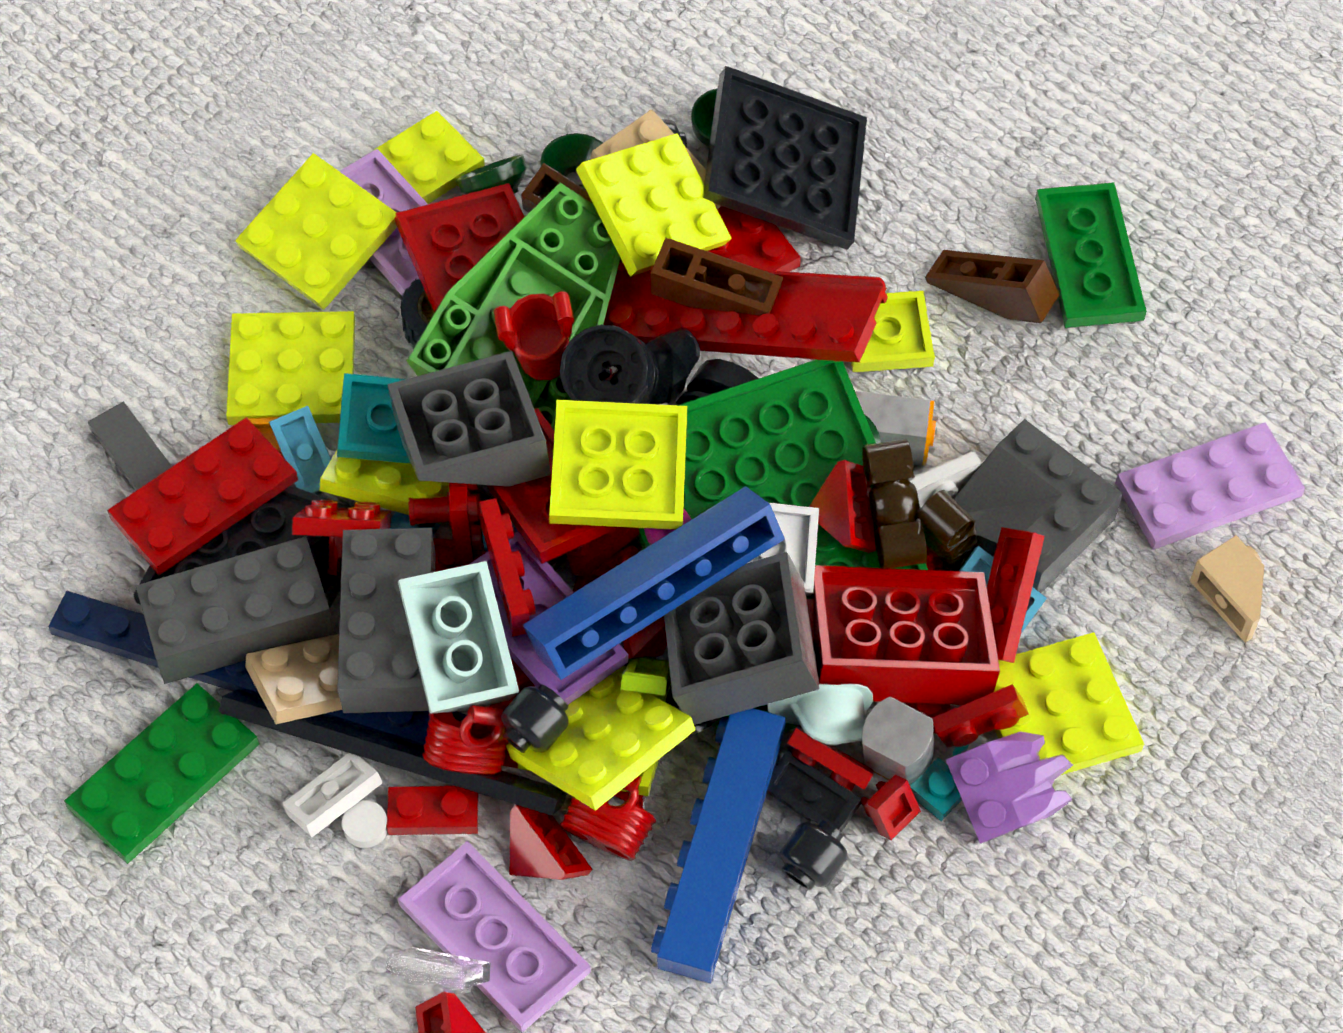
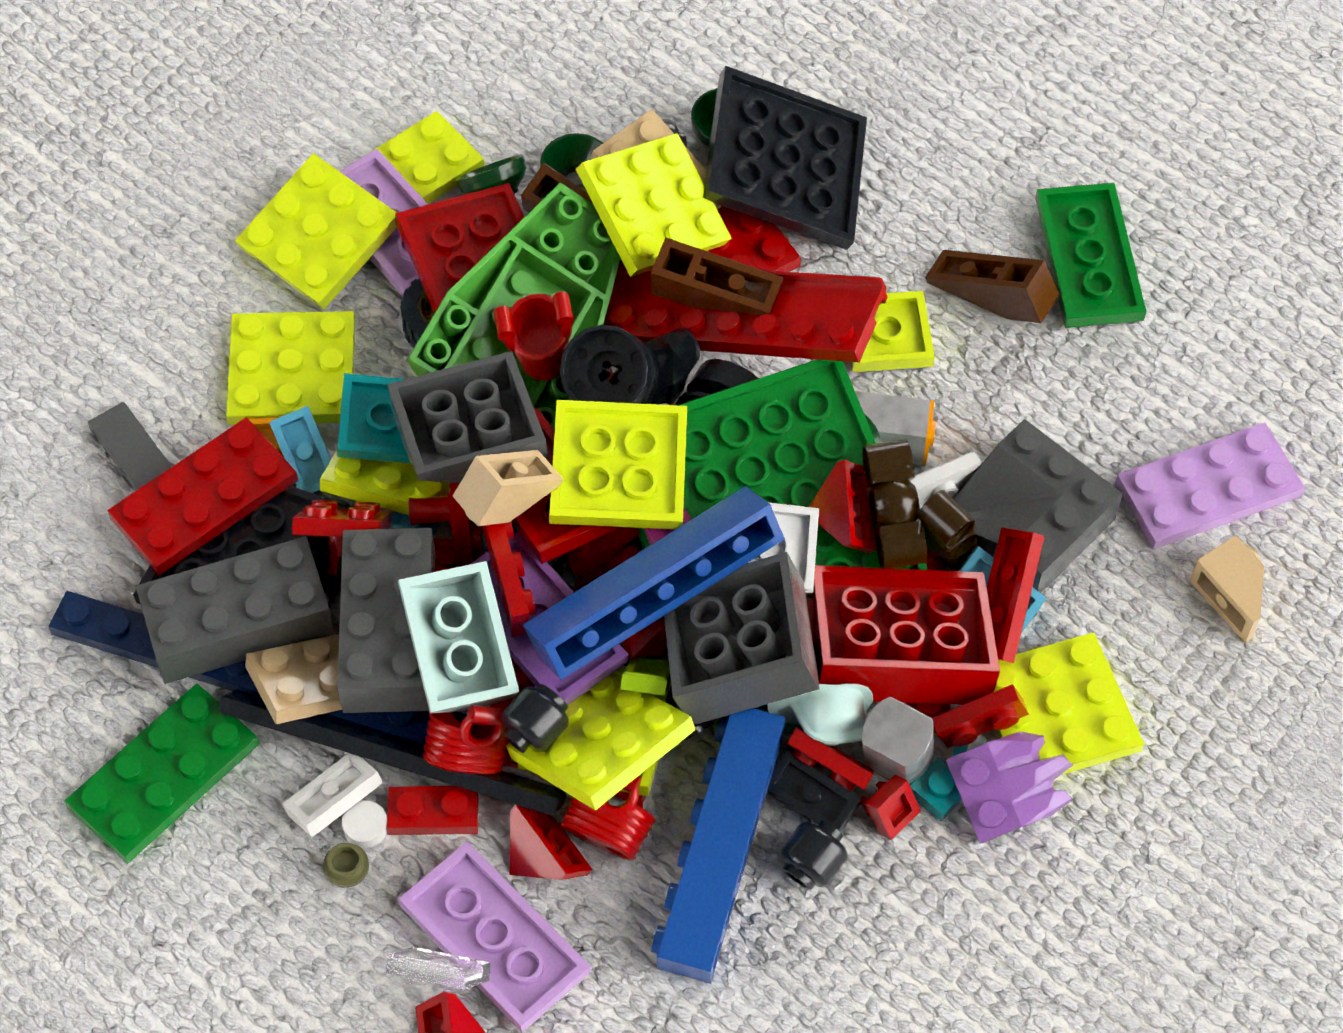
(346, 865): none -> olive plate
(505, 485): none -> tan slope

